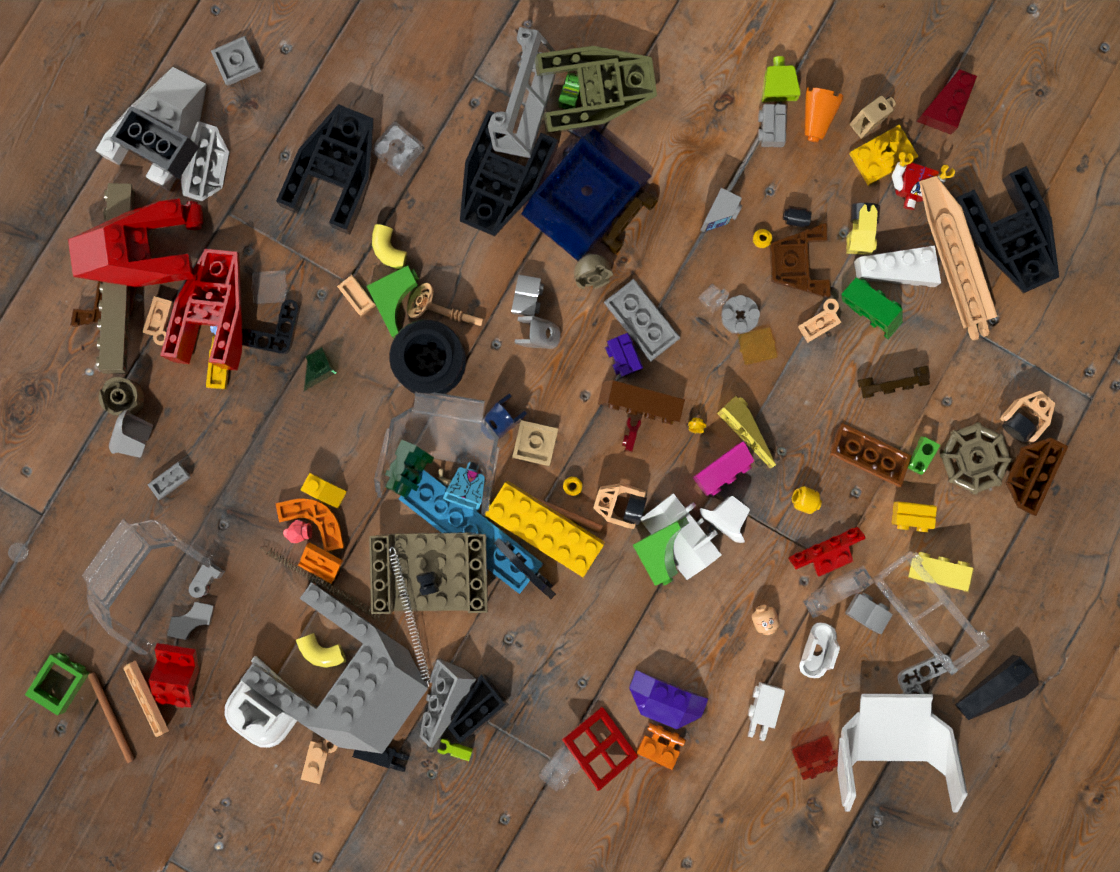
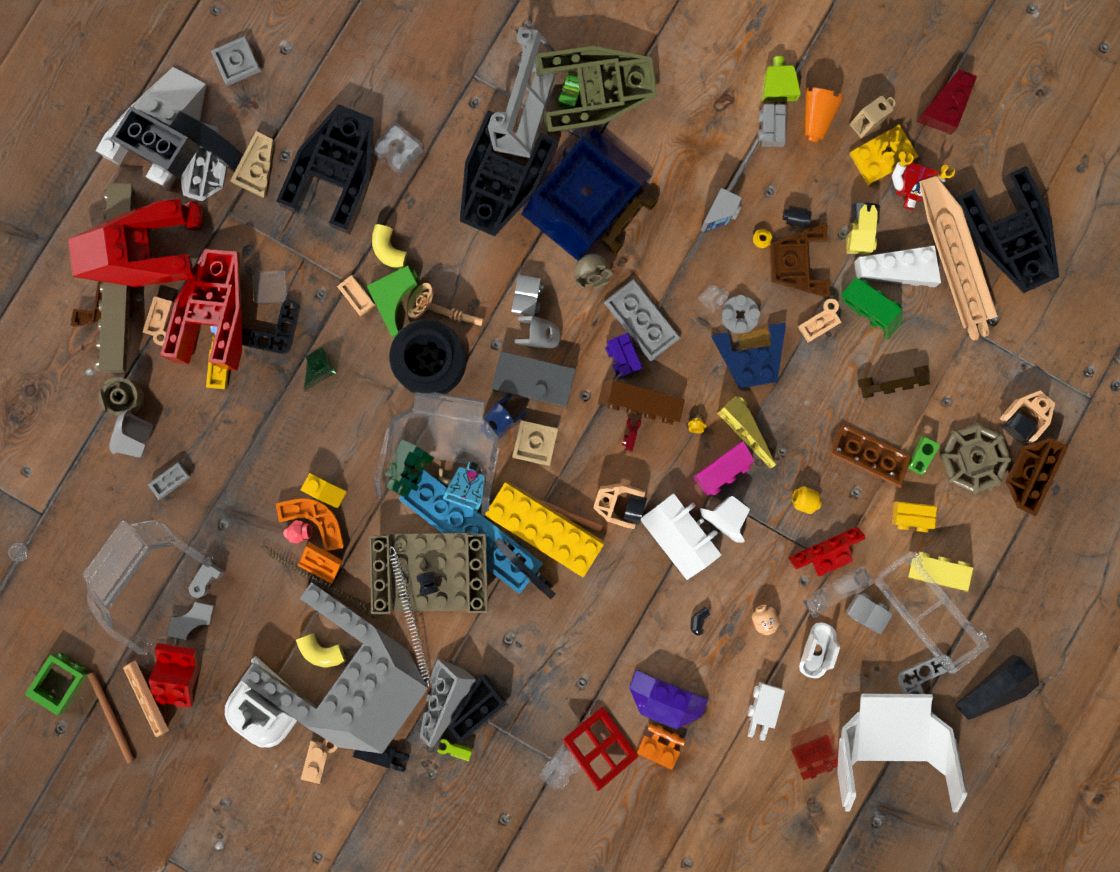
(207, 139): none -> black slope
(255, 165): none -> tan wing
(533, 379): none -> dark grey brick
(578, 486): yellow plate -> none
(657, 552): bright green arch -> none
(697, 621): none -> black arm
(753, 365): none -> dark blue wing

